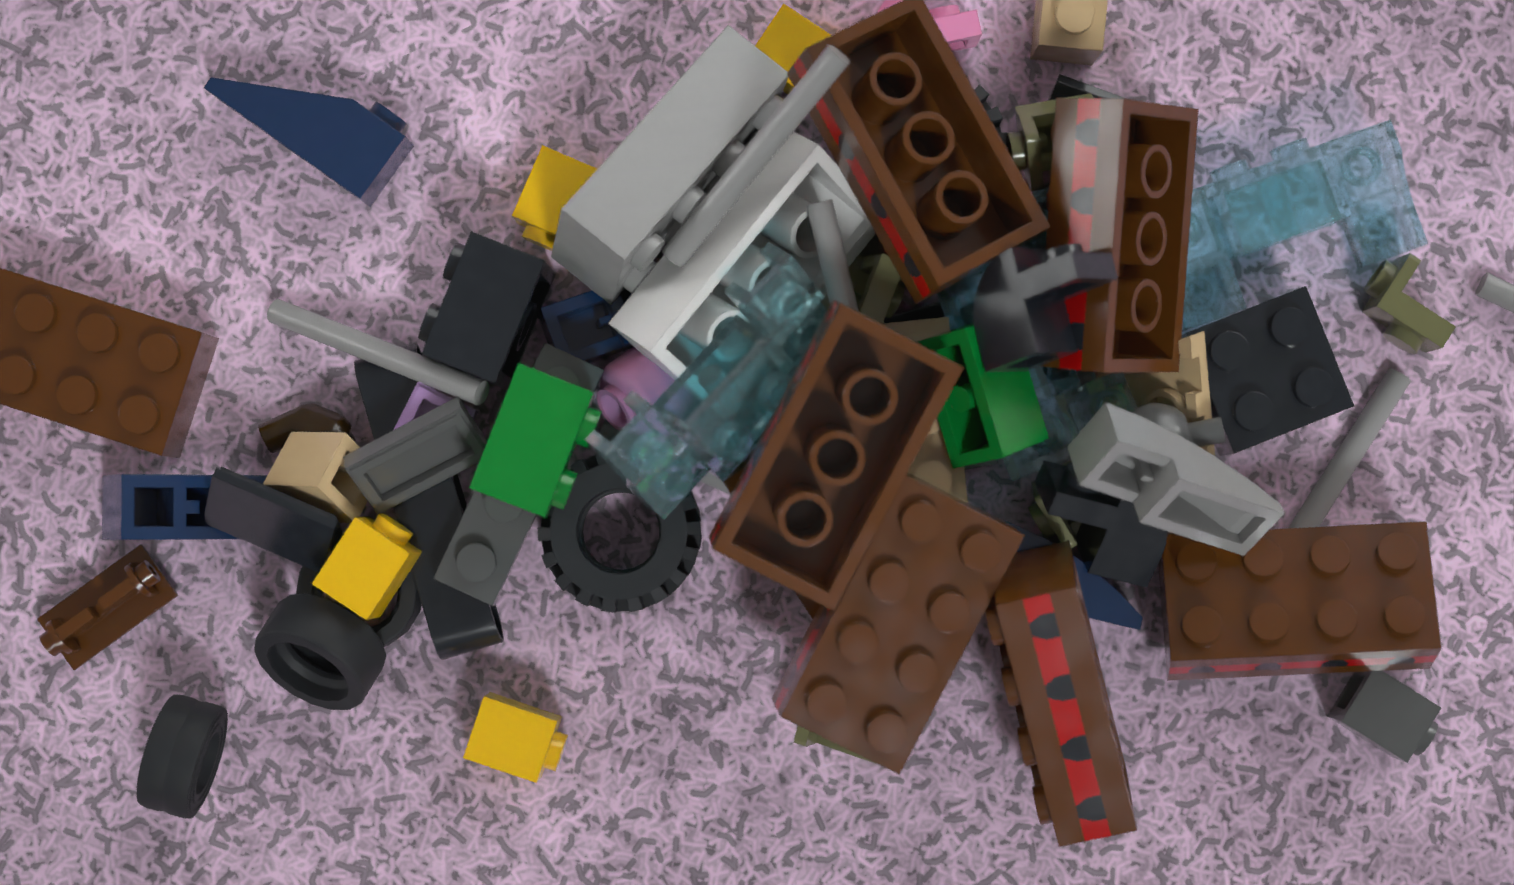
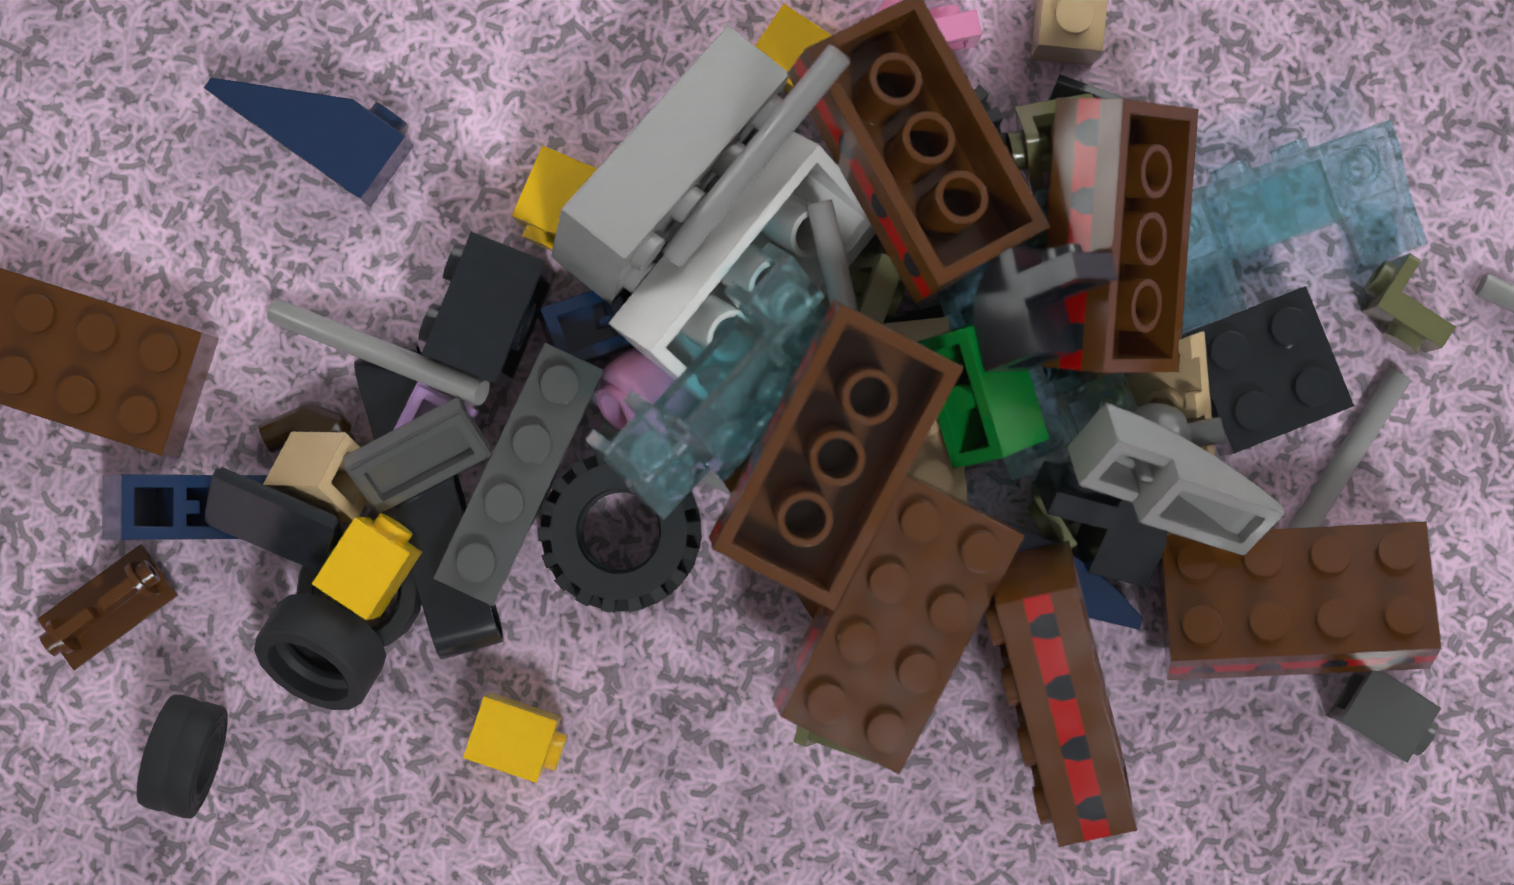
(535, 441): green brick -> none

